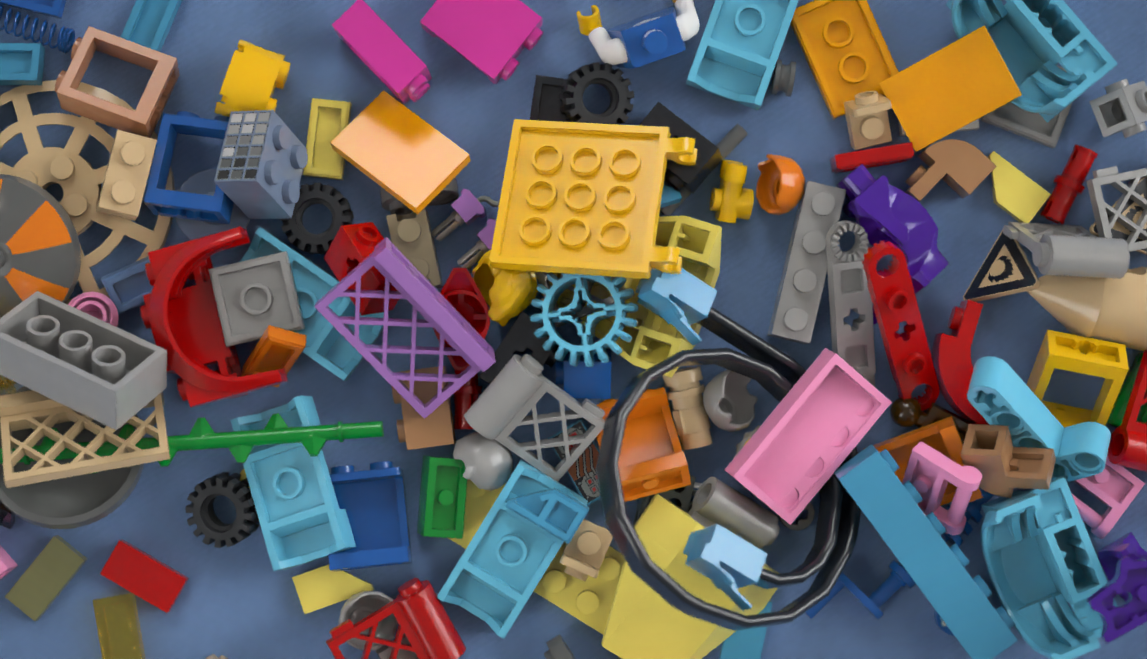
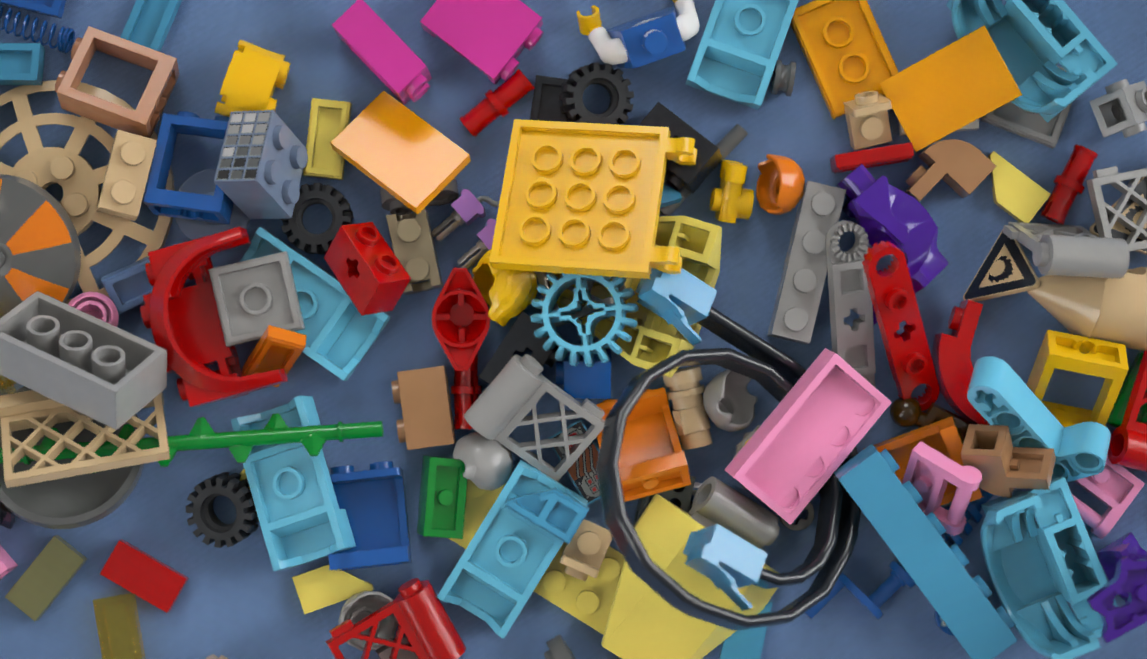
(430, 304): medium lavender fence -> none
(497, 103): none -> red pin

